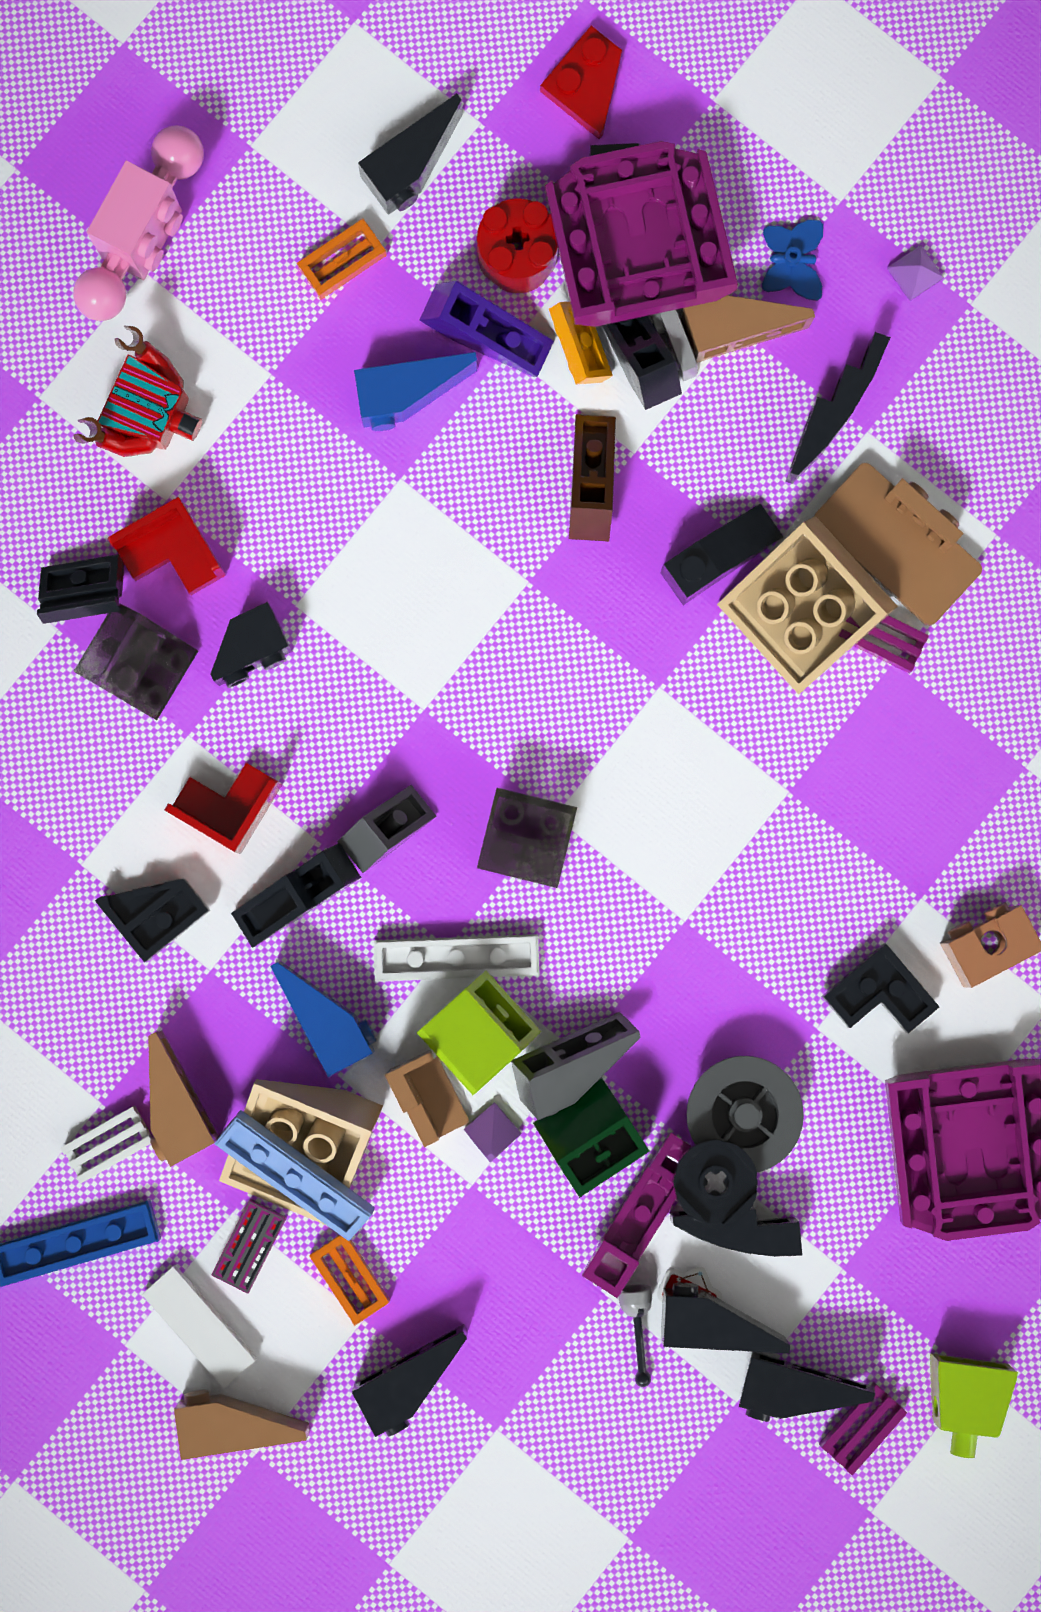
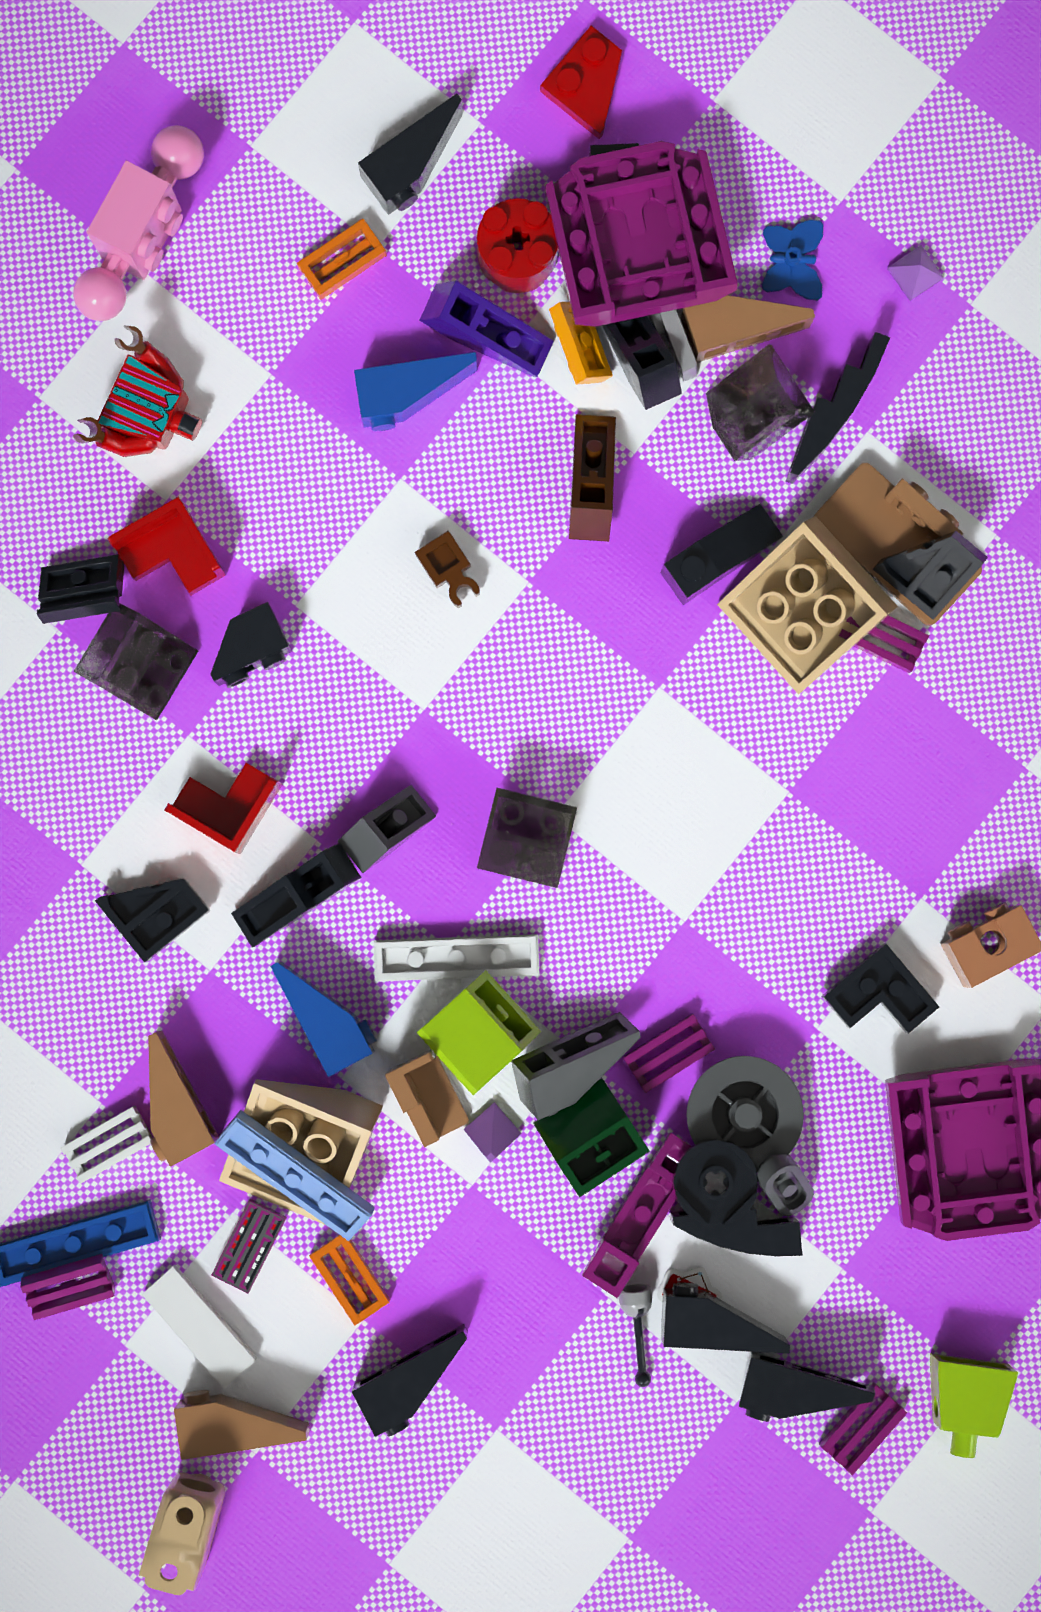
(70, 1293): none -> magenta tile
(183, 1532): none -> tan piece
(445, 564): none -> reddish brown plate
(698, 1034): none -> magenta tile
(756, 405): none -> clear smoke slope
(784, 1184): none -> dark grey plate
(932, 571): none -> black wing

